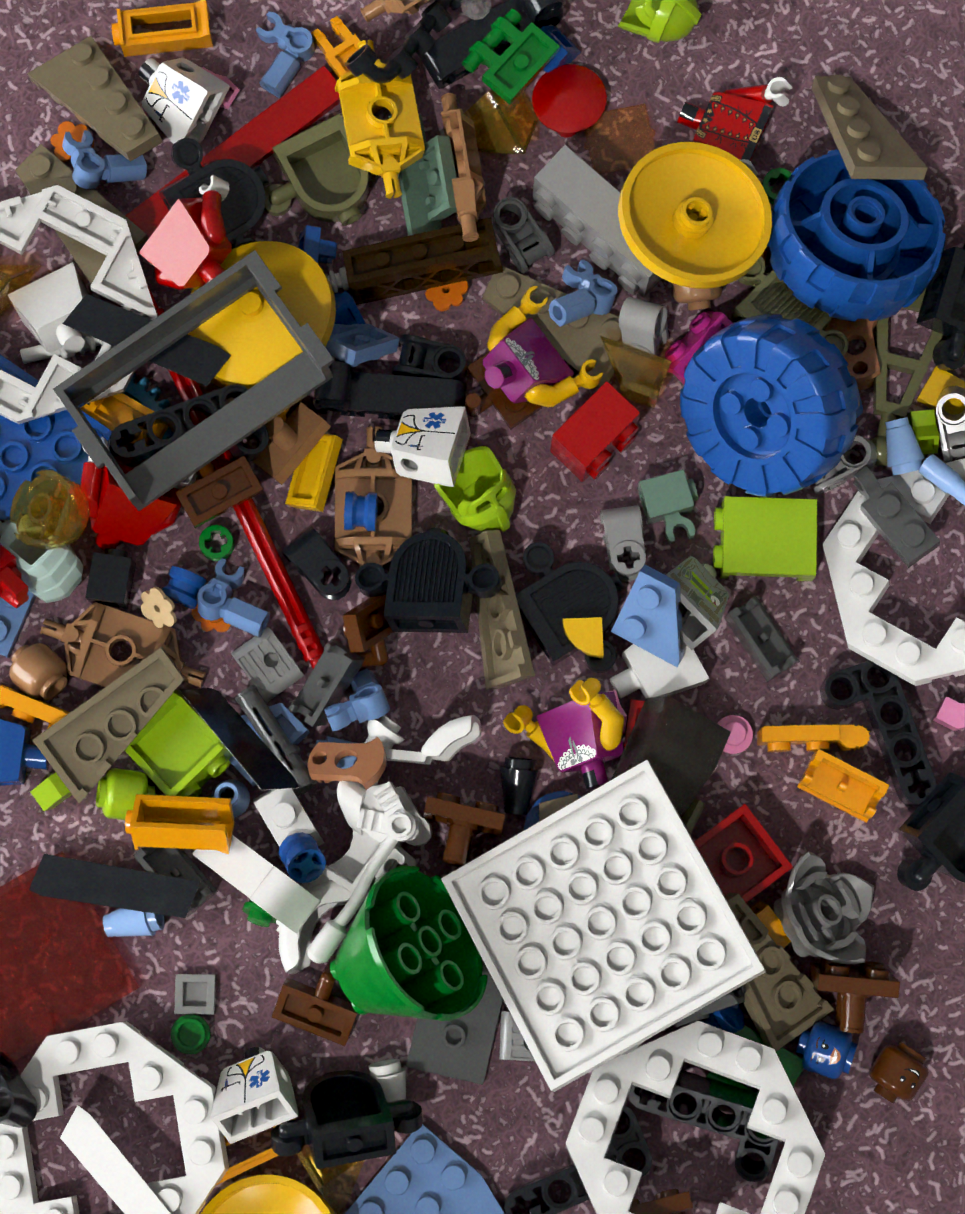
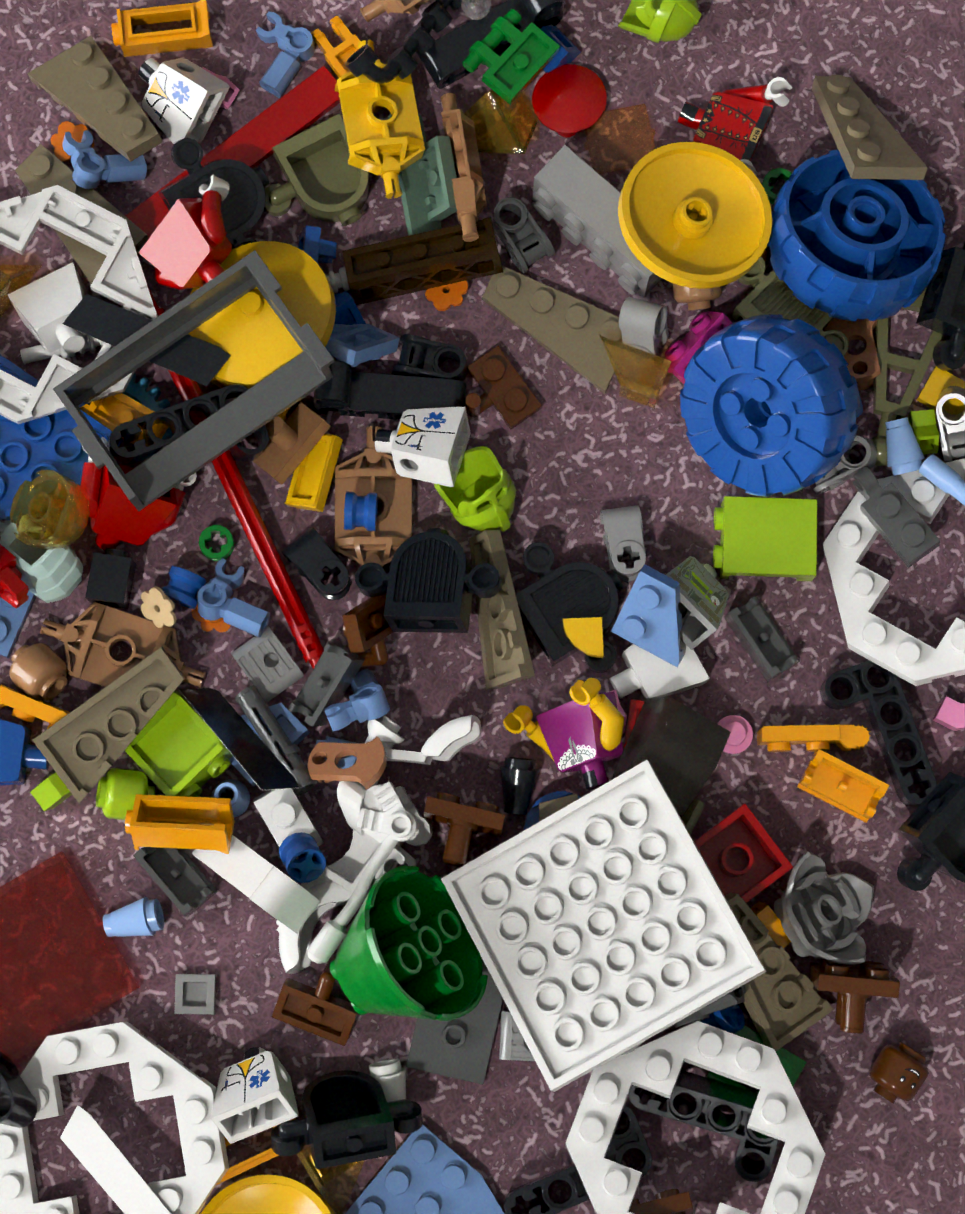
(113, 886): black sticker -> none
(190, 1034): green plate -> none
(219, 491): reddish brown plate -> none
(257, 915): green plate -> none
(527, 363): torso -> none
(593, 295): medium blue bar -> none
(595, 432): red brick -> none
(667, 499): sand green brick -> none
(826, 1050): blue head -> none

